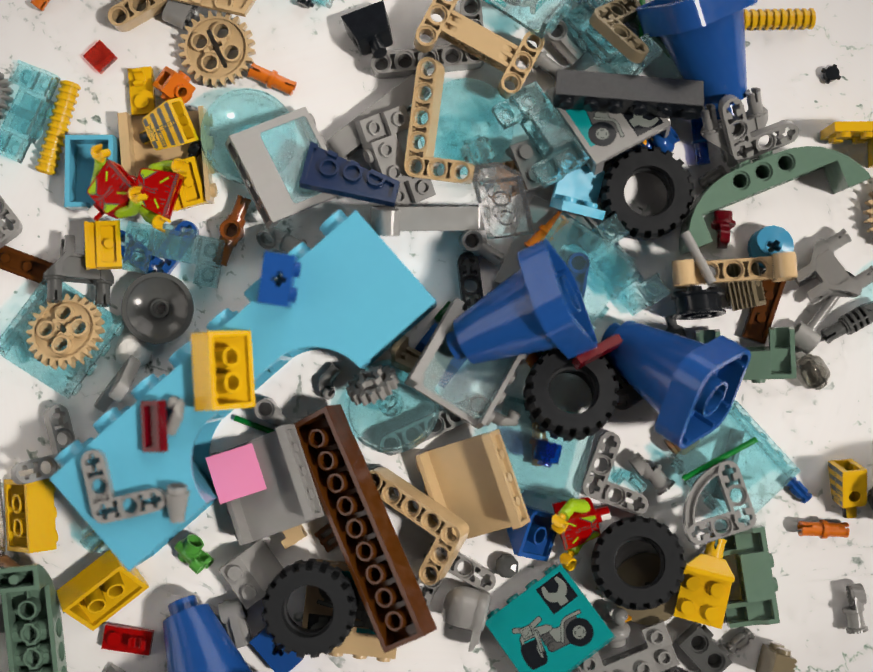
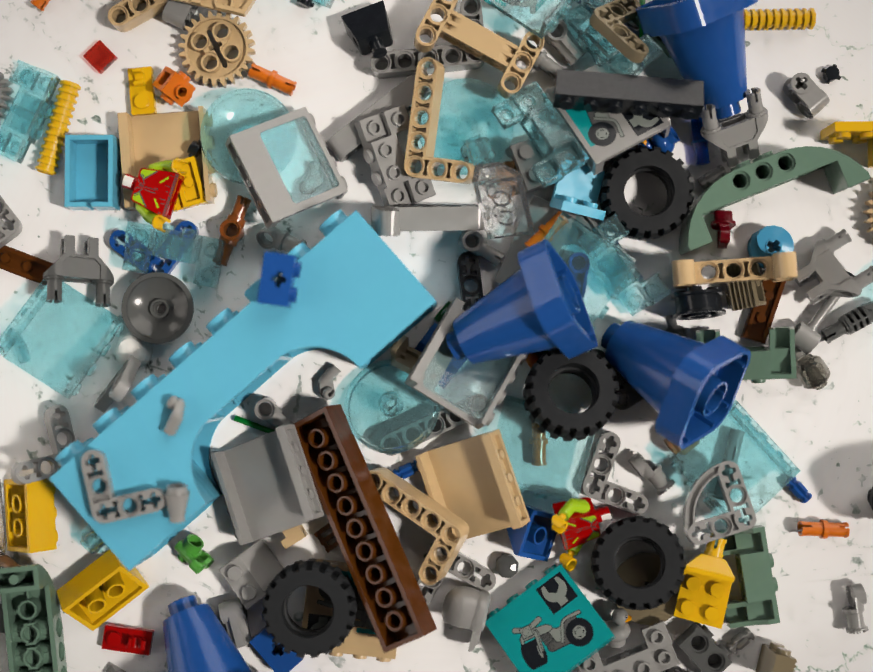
(65, 332): tan gear -> none
(102, 245): yellow plate -> none
(112, 188): torso -> none
(154, 426): dark red tile -> none
(168, 126): yellow torso -> none
(222, 370): yellow slope -> none
(235, 473): bright pink tile -> none
(334, 175): dark blue wing -> none
(372, 385): light grey gear -> none
(406, 470): none -> blue piece
(509, 420): light grey arm -> none
(547, 452): clear blue plate -> none
(603, 348): dark red tile -> none
(630, 477): clear light blue arm -> none
(698, 257): light grey piece -> none
(719, 459): green axle -> none
(744, 136): light grey beam -> none
(808, 96): none -> light grey piece
(848, 485): yellow torso -> none

